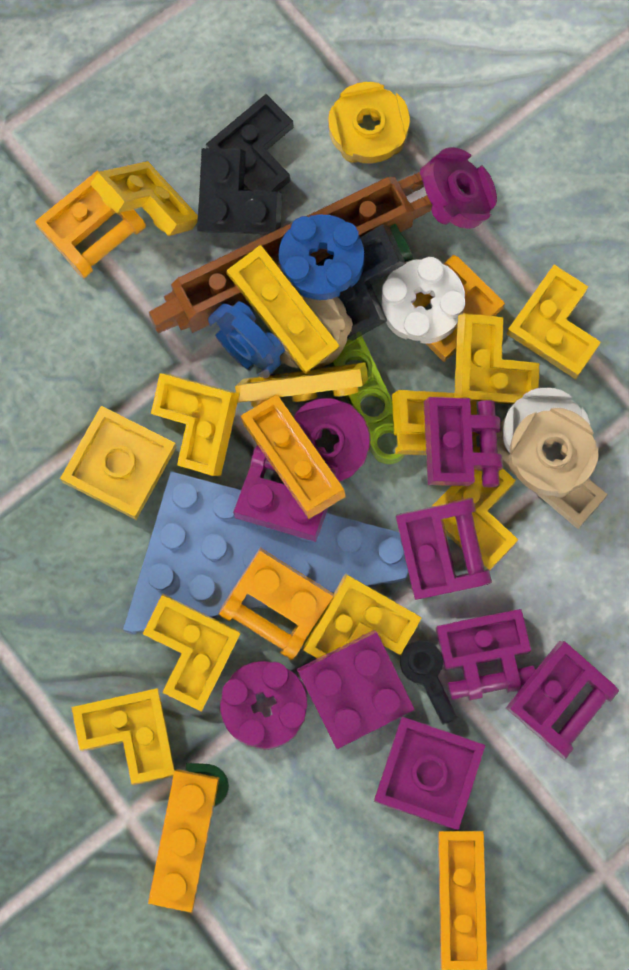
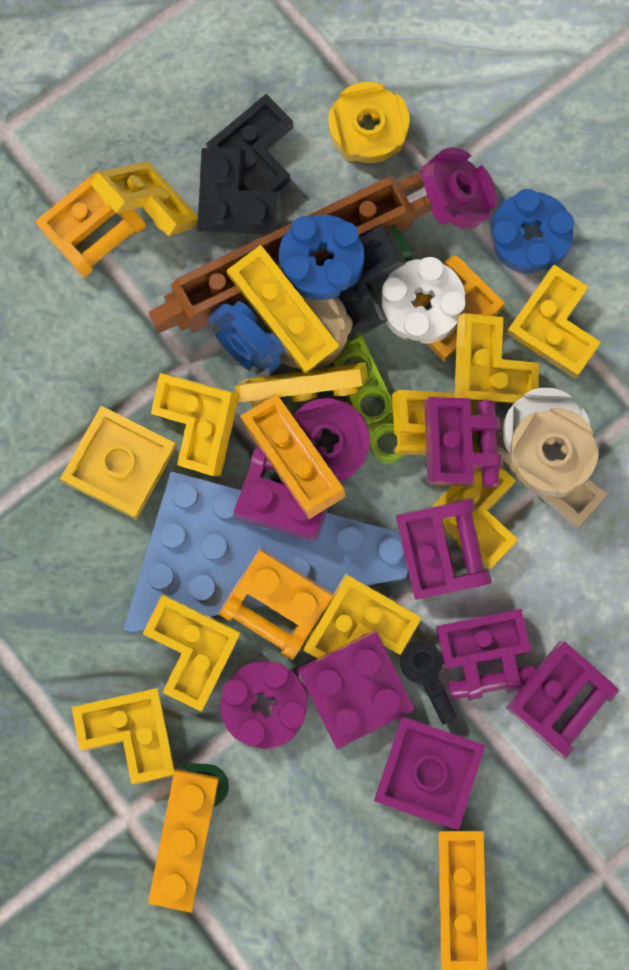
(531, 209): none -> blue plate

